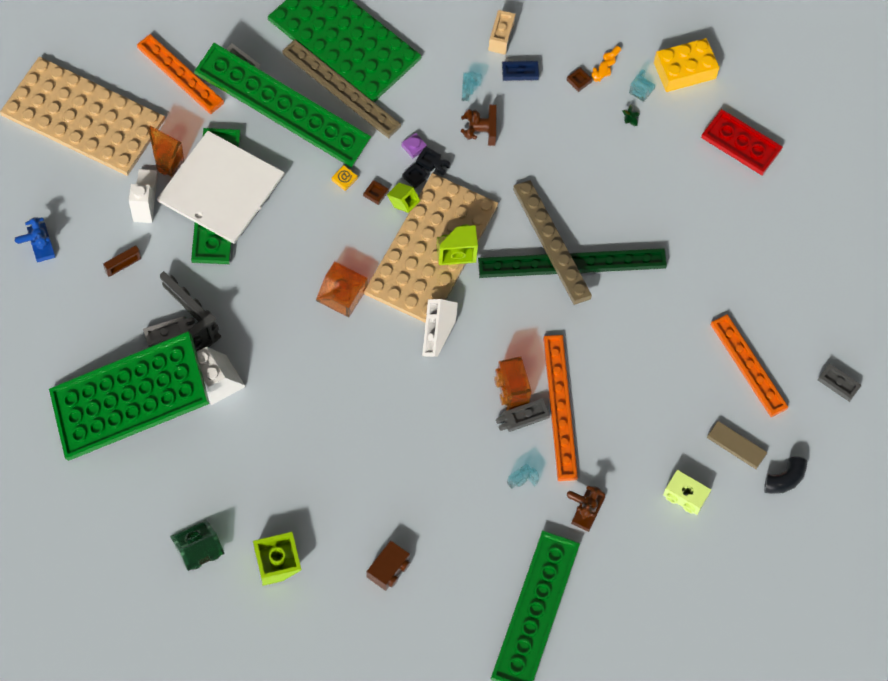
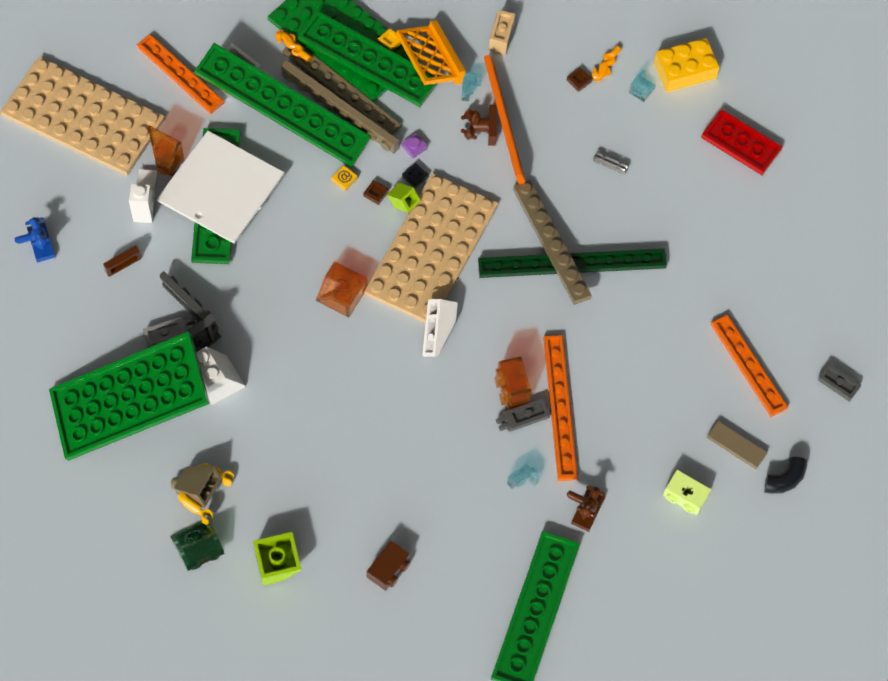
(198, 485): none -> dark tan torso
(289, 41): none -> light orange animal
(343, 109): none -> dark tan plate
(366, 58): none -> green plate
(389, 40): none -> yellow tile
(430, 159): black plate -> none
(443, 51): none -> light orange fence
(458, 246): lime slope -> none
(504, 119): none -> orange tile
(520, 70): dark blue plate -> none
(610, 162): none -> axle
(630, 116): dark green plant -> none

